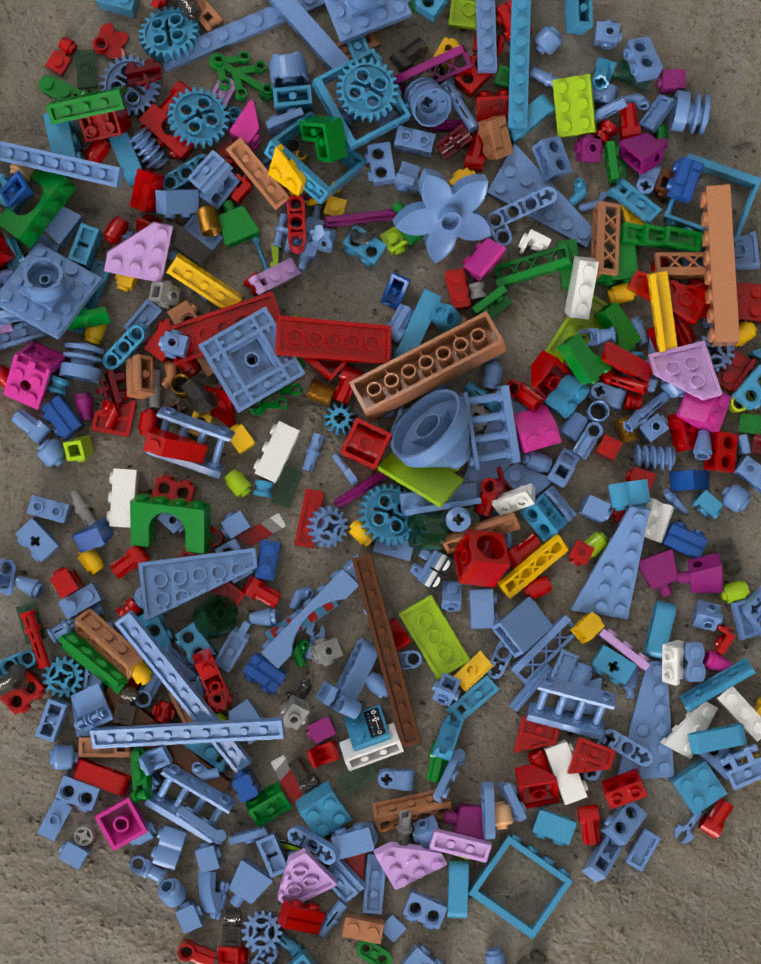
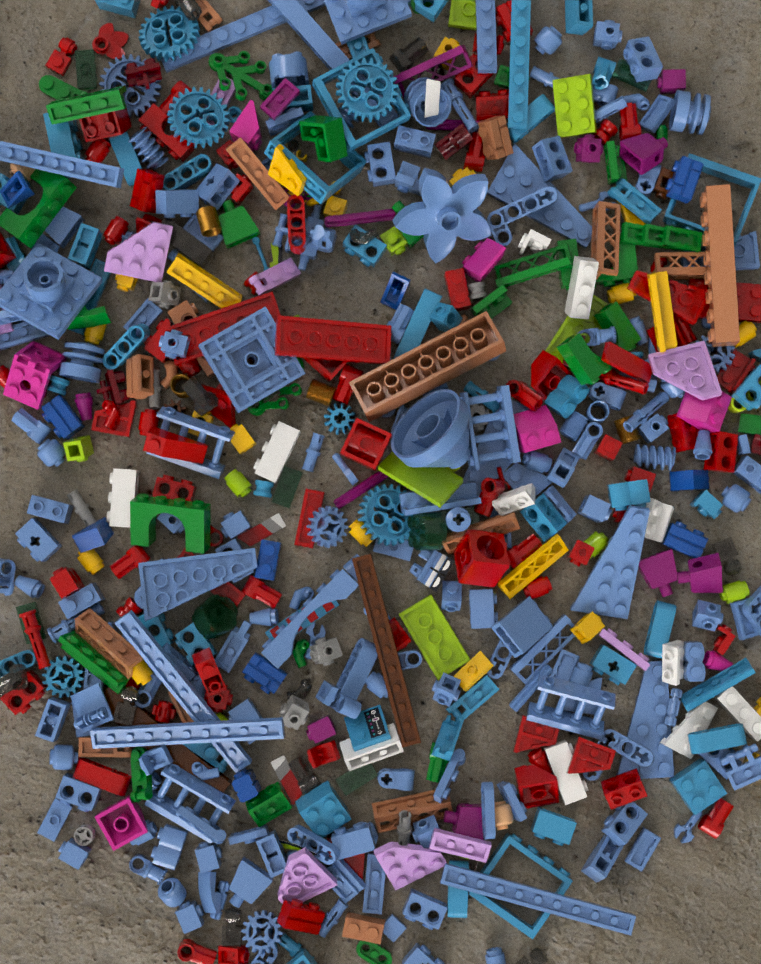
(210, 173): medium blue plate -> none
(279, 99): none -> magenta plate
(432, 98): none -> white sticker
(492, 375): medium blue brick -> none
(538, 899): none -> medium blue plate
(579, 191): dark azure arm -> none
(589, 818): red piece -> none
(631, 684): medium blue bar -> none
(632, 401): red wheel -> none
(673, 500): medium blue bar -> none
(673, 707): none -> medium blue axle

